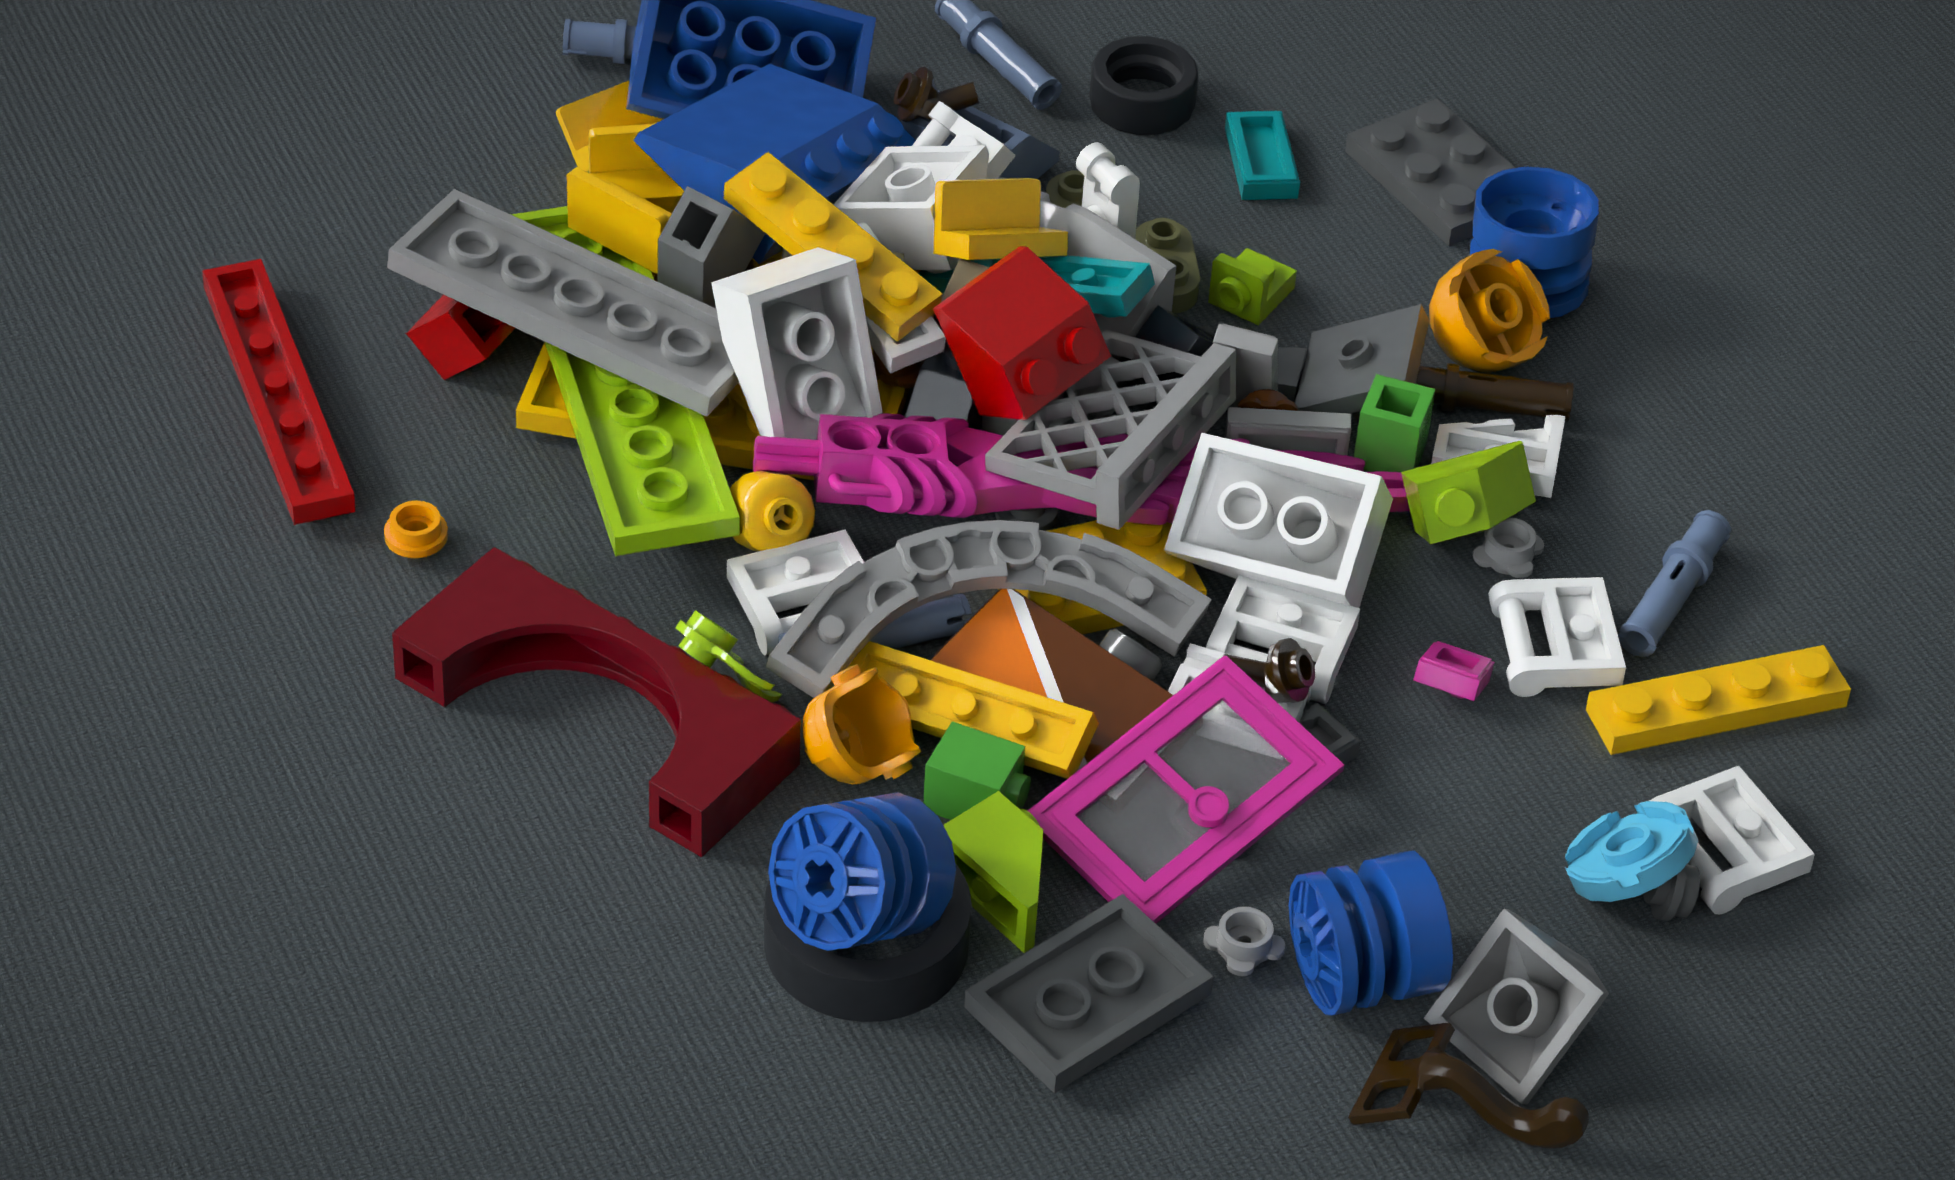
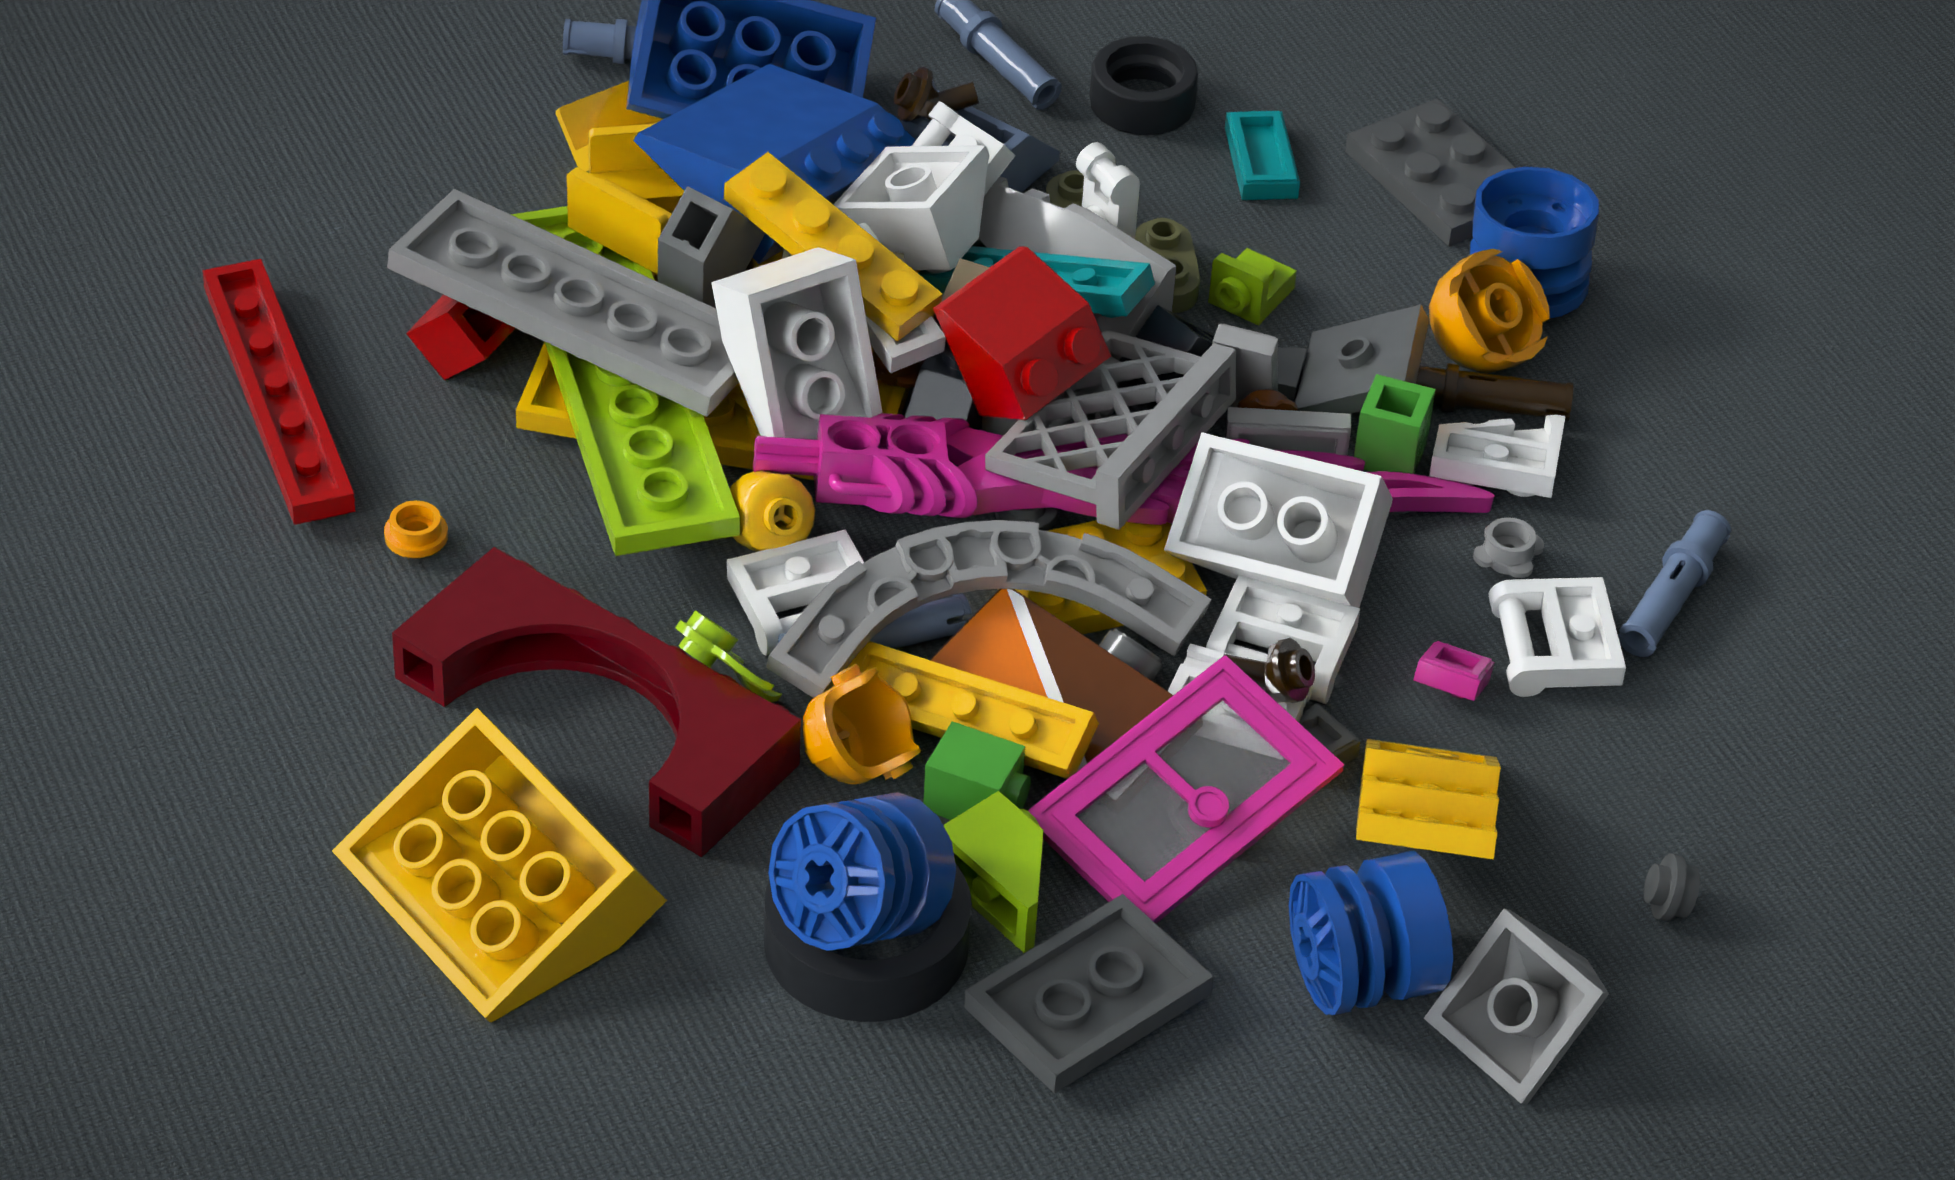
(496, 871): none -> yellow slope
(992, 219): yellow panel -> none
(1244, 940): light grey plate -> none
(1429, 799): none -> yellow slope
(1468, 492): lime slope -> none
(1549, 1127): dark brown piece -> none
(1630, 854): medium azure tile -> none
(1717, 699): yellow plate -> none
(1747, 834): white plate -> none

